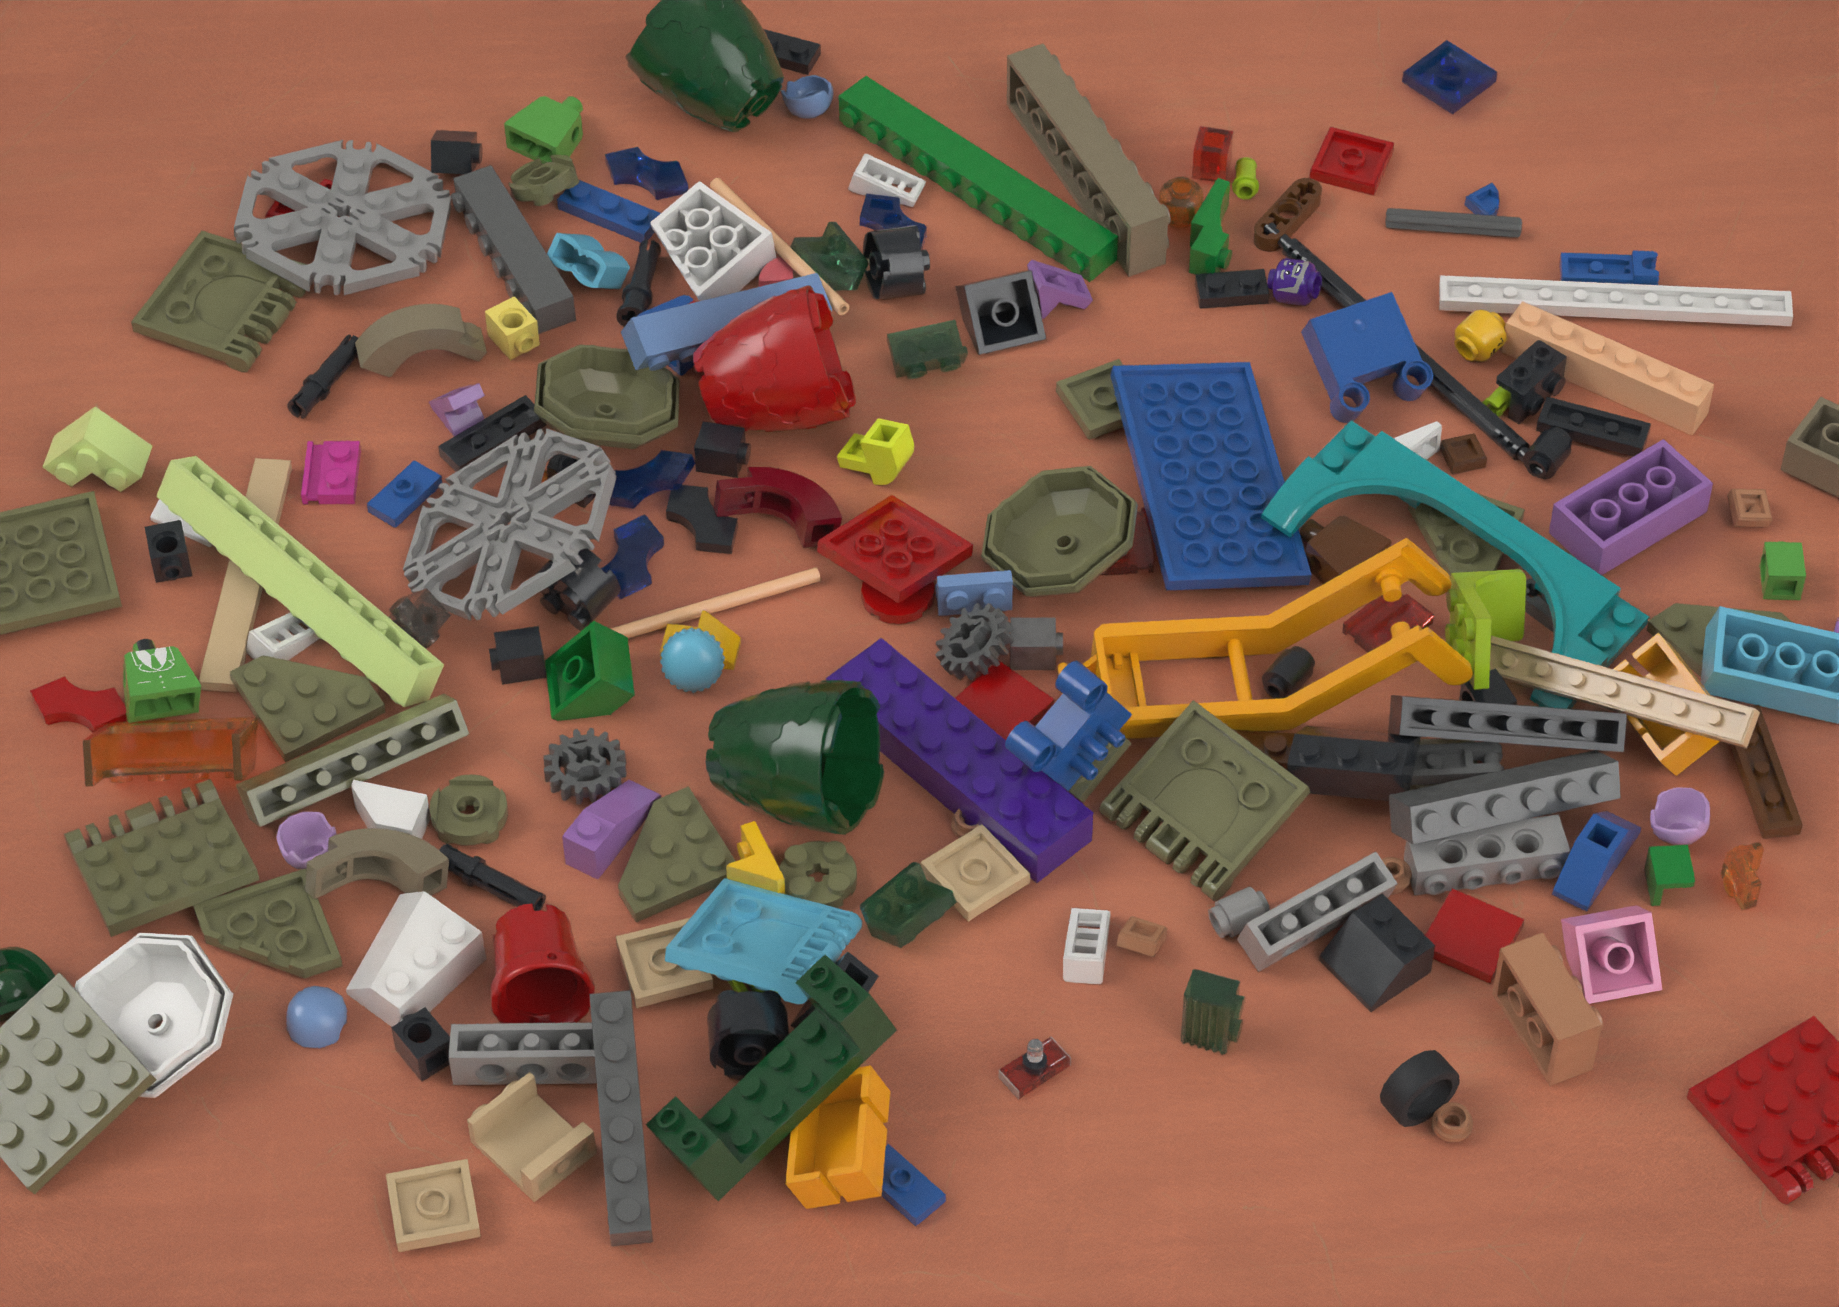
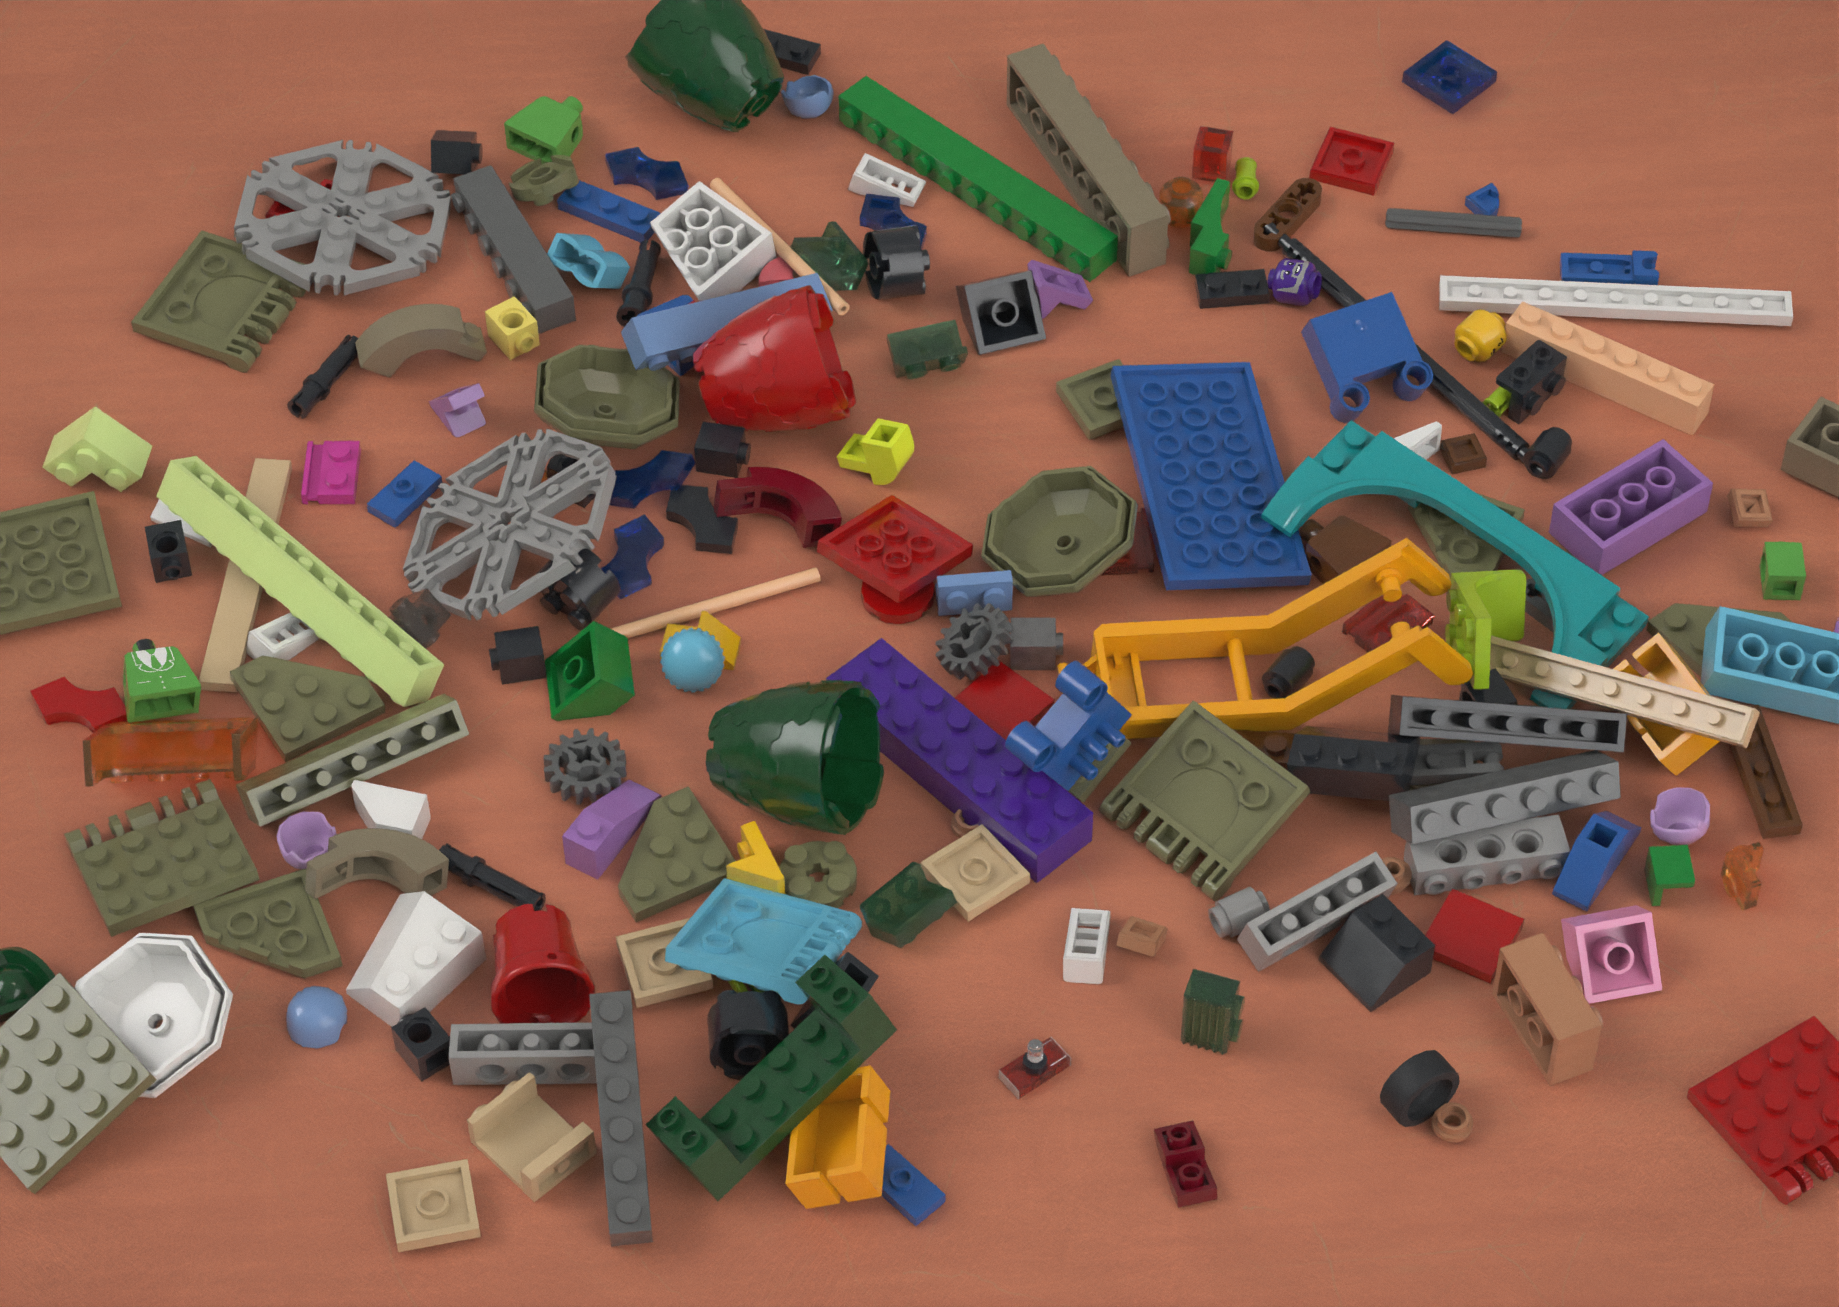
(472, 828): olive plate -> none
(490, 433): black plate -> none
(1185, 1164): none -> dark red slope
(1595, 426): black plate -> none

